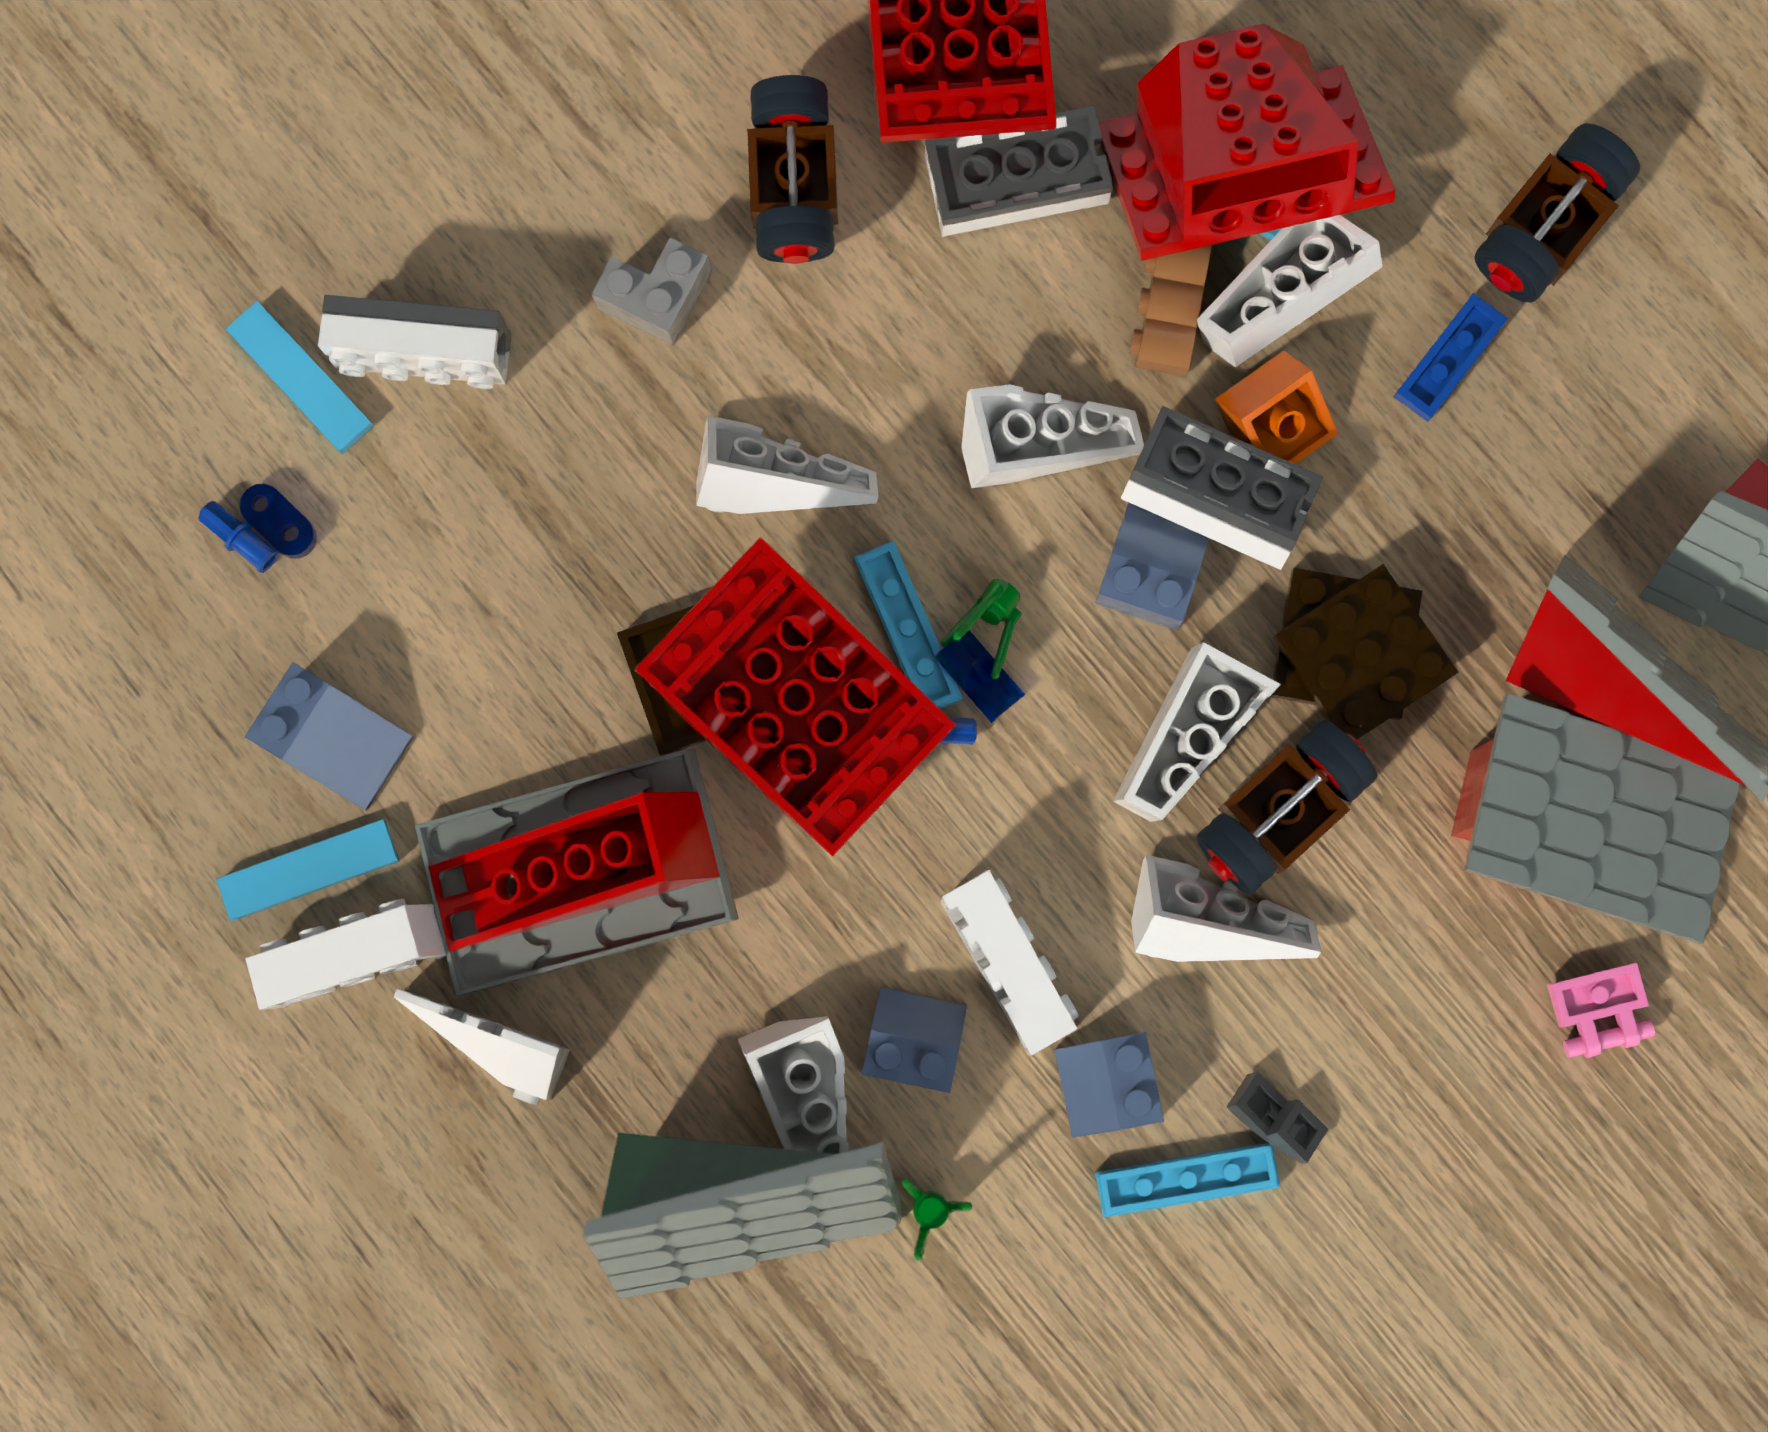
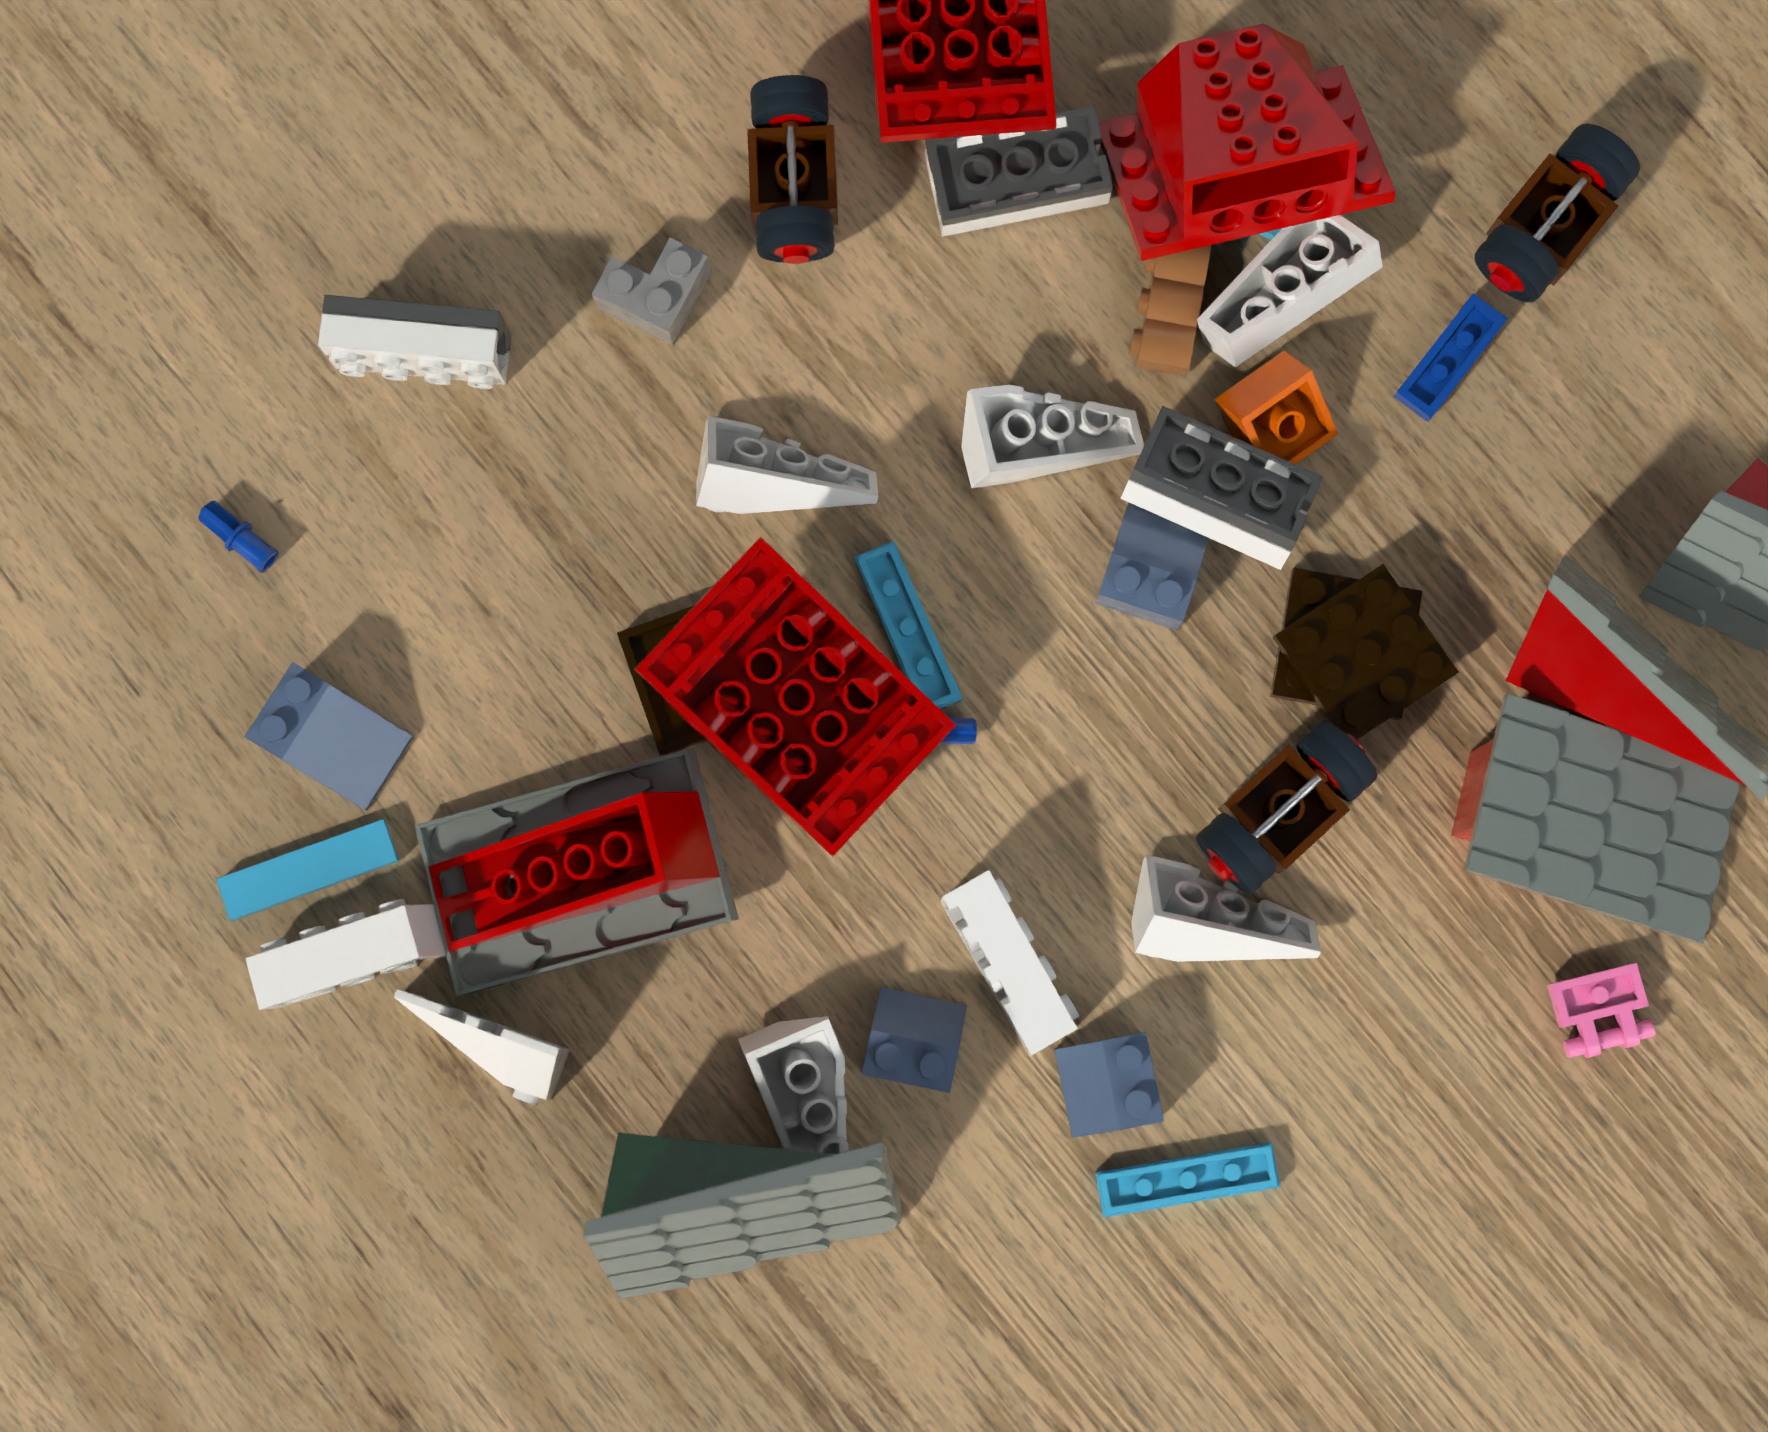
(276, 520): clear blue plate -> none
(299, 377): medium azure tile -> none
(930, 1212): green plant -> none
(971, 669): clear blue plate -> none
(993, 606): green plant -> none
(1192, 728): white wedge -> none
(1279, 1122): dark grey slope -> none

